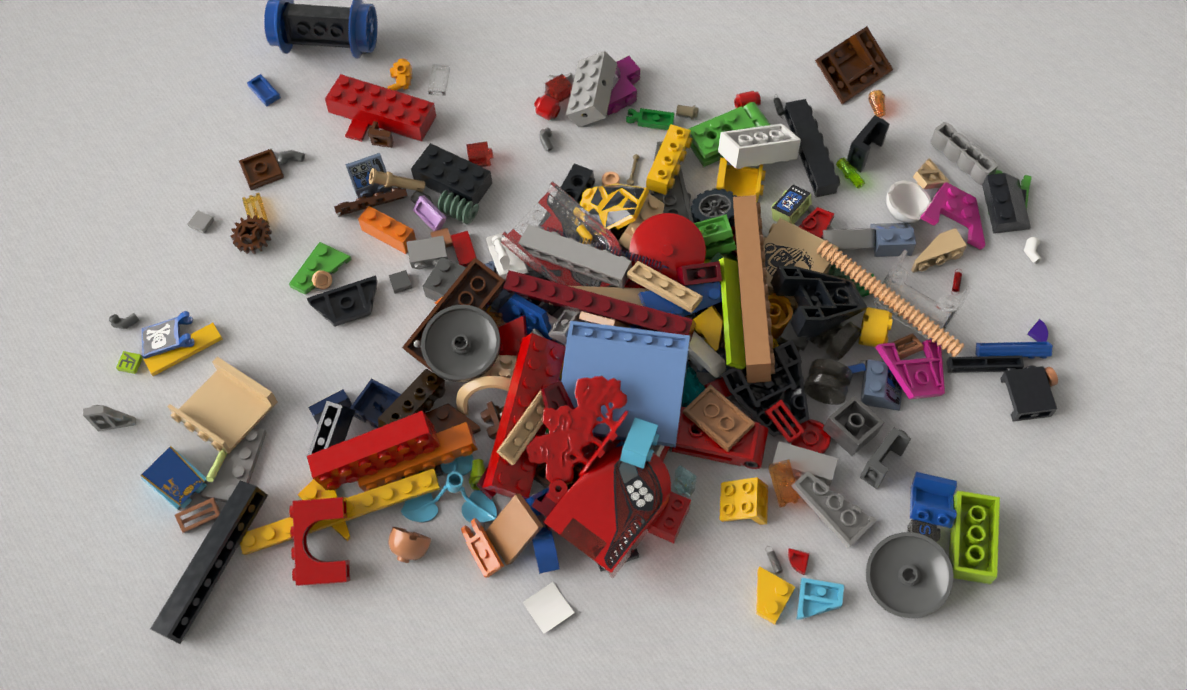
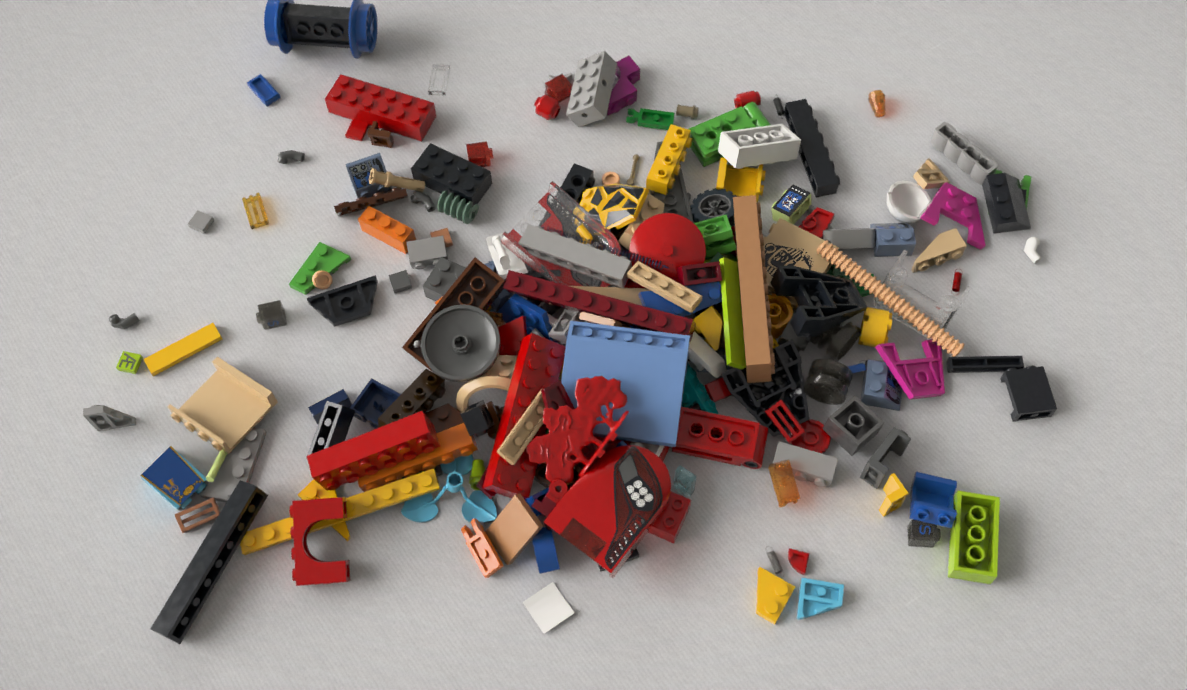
(166, 336): flag -> none
(242, 234): reddish brown gear -> none
(261, 169): reddish brown tile -> none
(271, 315): none -> clear smoke brick
(402, 73): light orange piece -> none
(408, 544): nougat cylinder -> none
(429, 213): lavender tile -> none
(463, 248): red tile -> none
(476, 419): none -> black brick
(544, 134): dark grey arm -> none
(639, 443): medium azure brick -> none
(718, 418): medium nougat tile -> none
(744, 500): yellow bracket -> none
(839, 515): light grey wing -> none
(850, 172): clear neon green axle -> none
(854, 65): reddish brown slope -> none
(873, 132): black panel -> none
(895, 496): none -> yellow panel
(909, 349): nougat tile -> none
(909, 575): dark grey dish -> none
(1023, 349): blue piece -> none
(1039, 331): dark purple tile -> none
(1051, 376): nougat tile -> none

